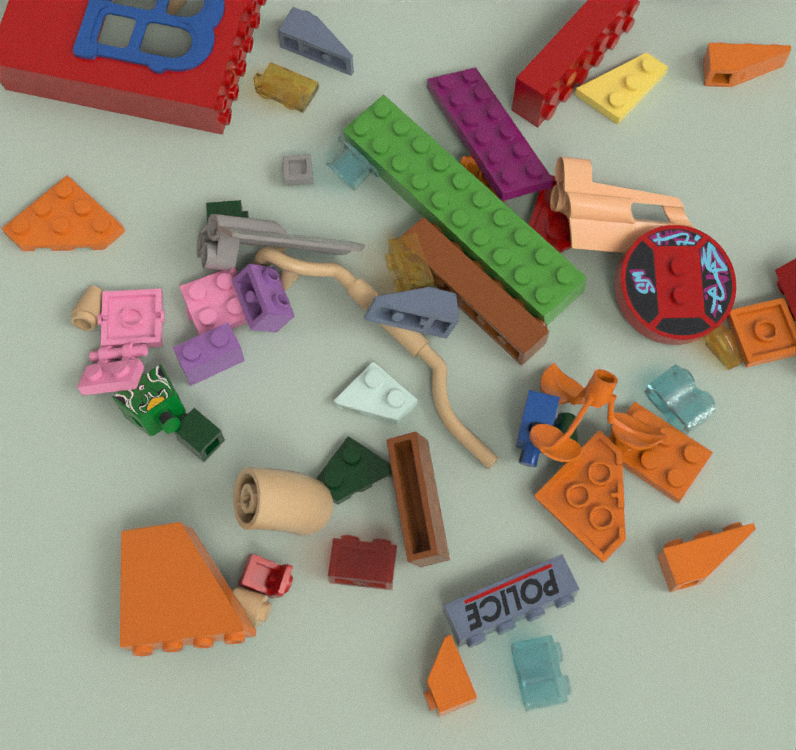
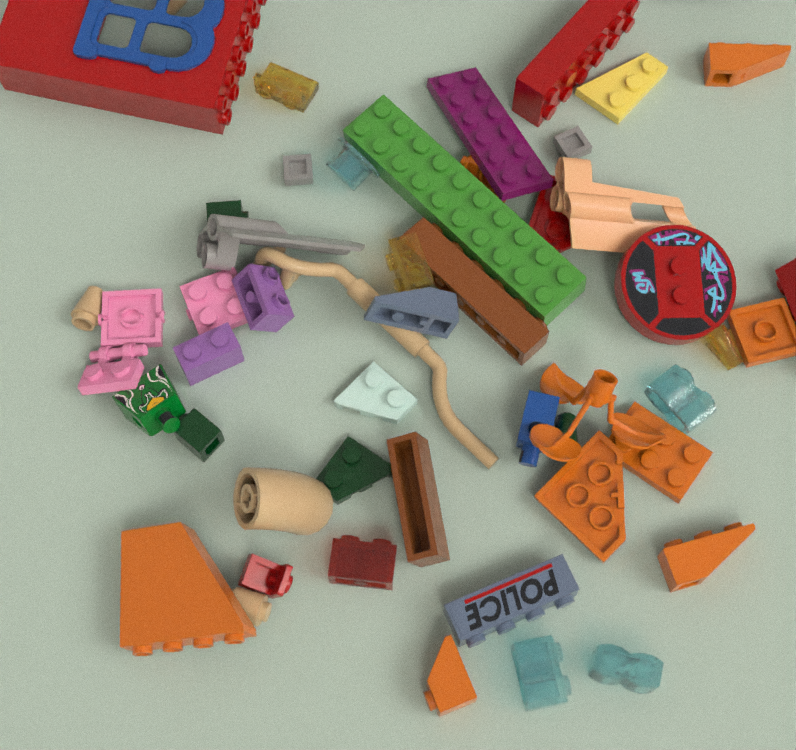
(63, 221): orange plate -> none
(310, 38): sand blue slope -> none
(572, 143): none -> light grey plate
(635, 671): none -> clear light blue brick

